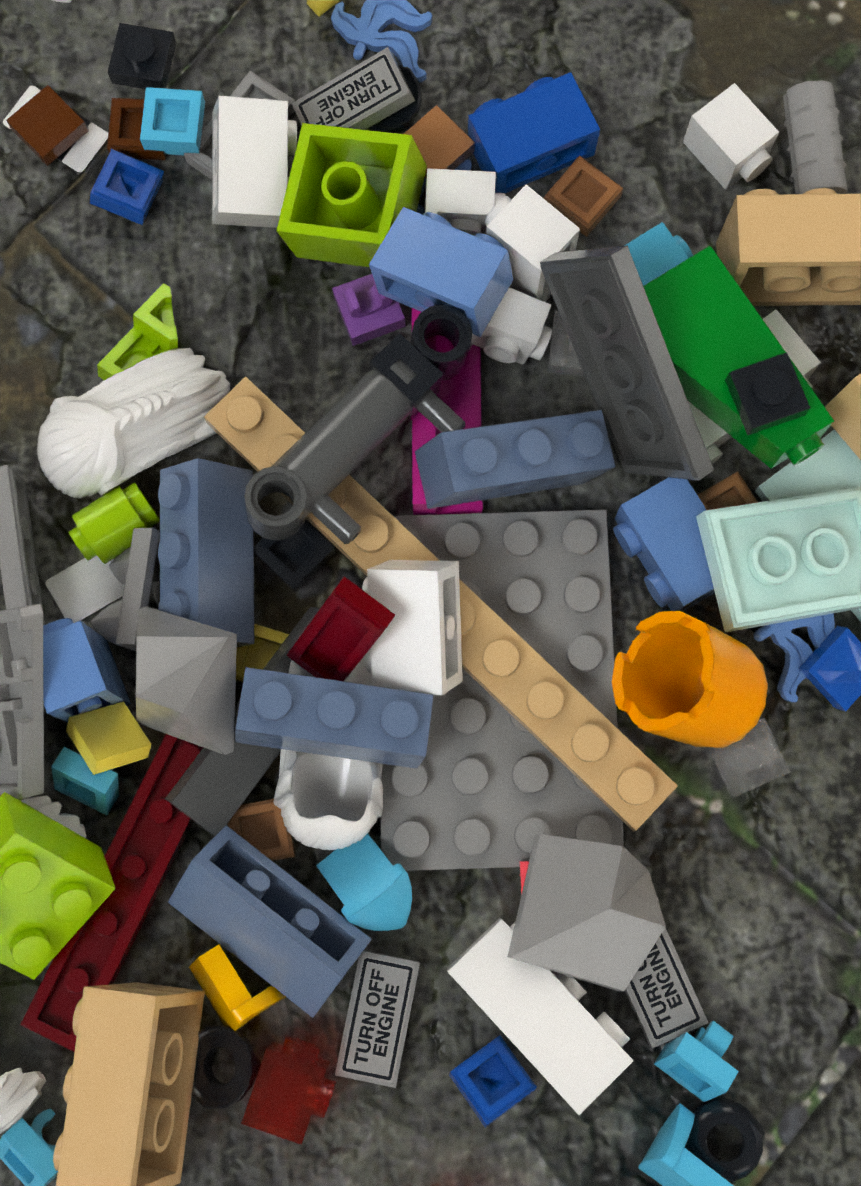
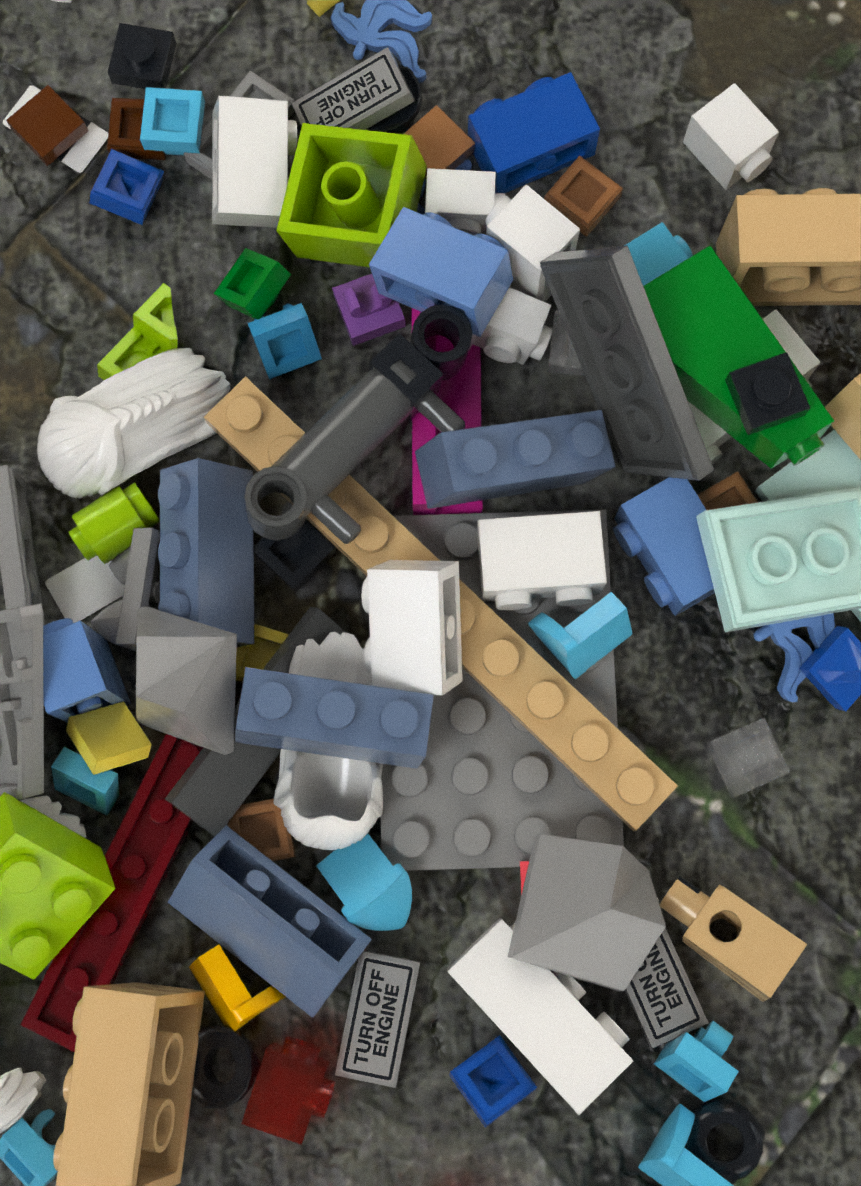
(252, 284): none -> green plate
(285, 340): none -> dark azure tile
(340, 633): dark red tile -> none
(541, 559): none -> white brick
(587, 636): none -> medium azure tile
(689, 682): light orange cylinder -> none
(762, 947): none -> tan torso
(814, 137): light grey axle -> none

